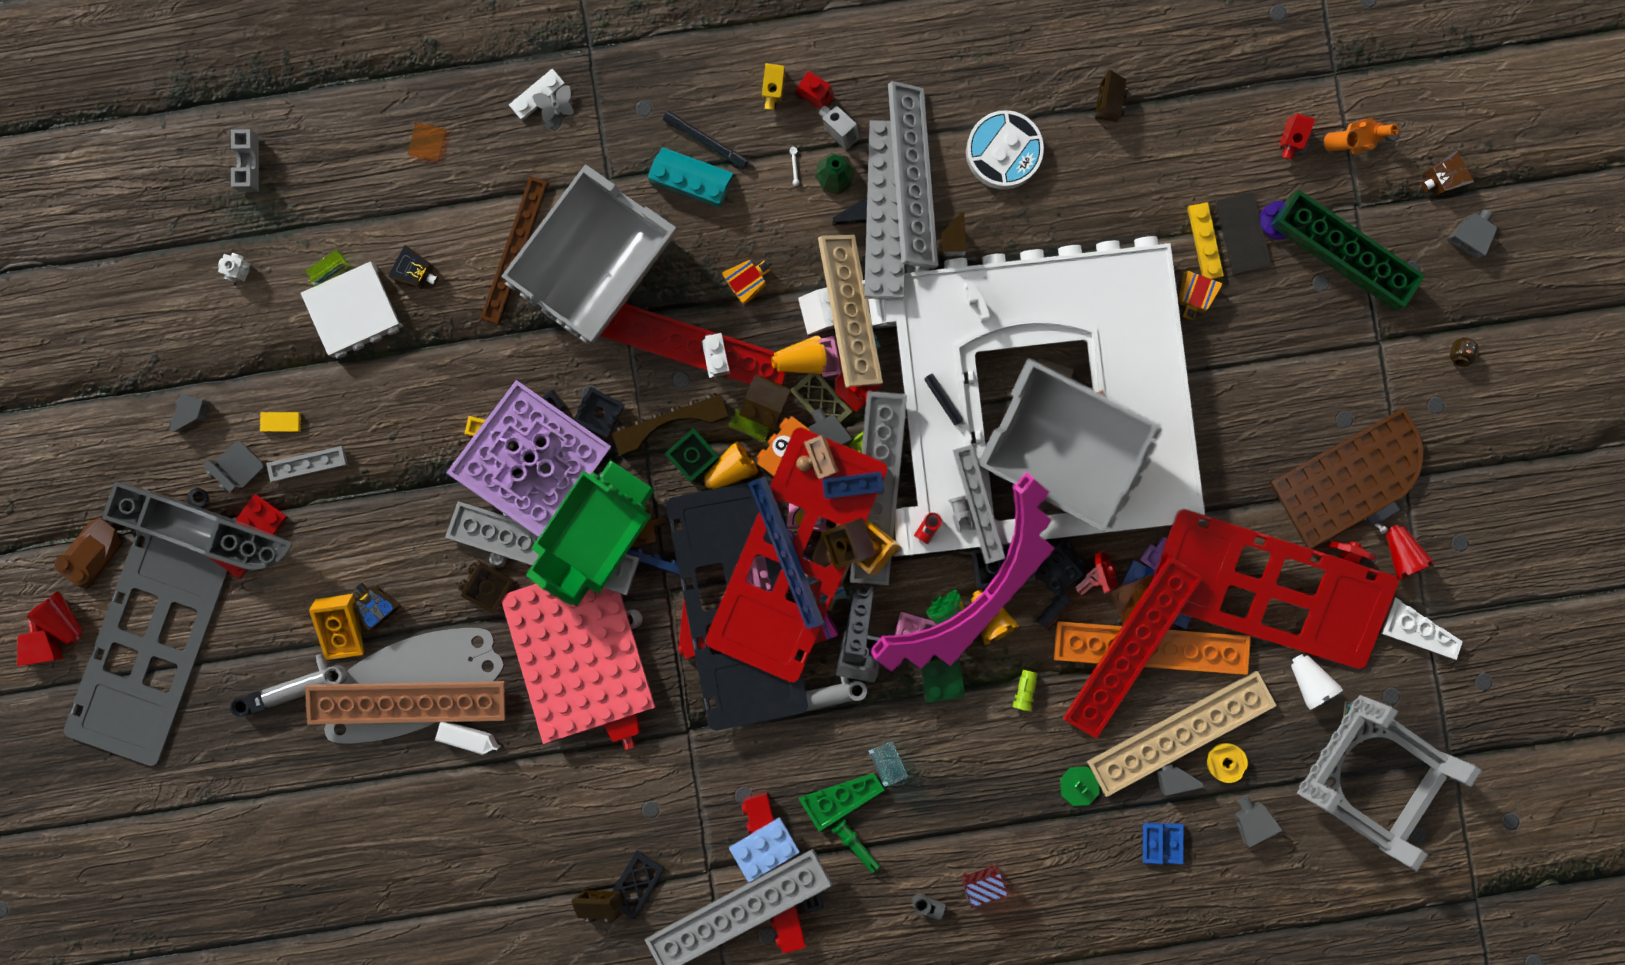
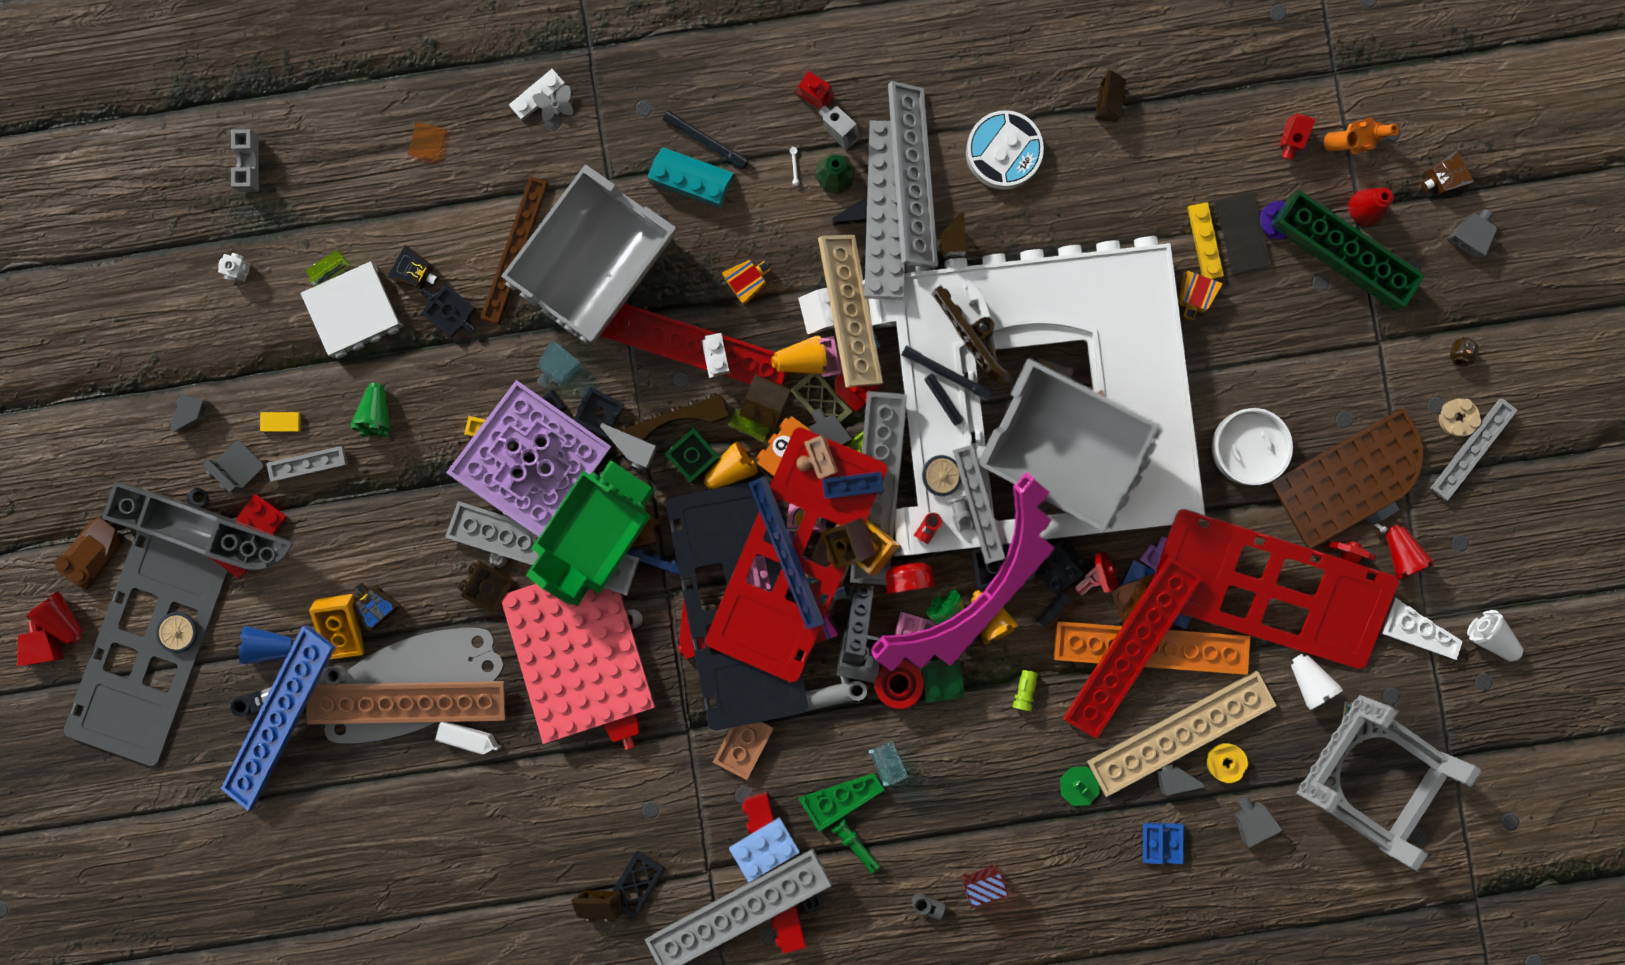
(176, 632): none -> tan wheel
(262, 646): none -> blue cone
(278, 717): none -> blue plate
(372, 413): none -> green cone
(448, 310): none -> black plate
(556, 365): none -> clear light blue torso
(634, 449): none -> light grey slope
(743, 747): none -> nougat plate
(773, 77): yellow torso -> none
(899, 699): none -> red piece
(909, 577): none -> red piece
(917, 357): none -> black piece
(941, 475): none -> tan wheel
(977, 341): none -> dark brown piece
(1252, 446): none -> white brick
(1370, 205): none -> red cone
(1470, 414): none -> tan plate
(1473, 449): none -> light grey plate
(1495, 635): none -> white cone

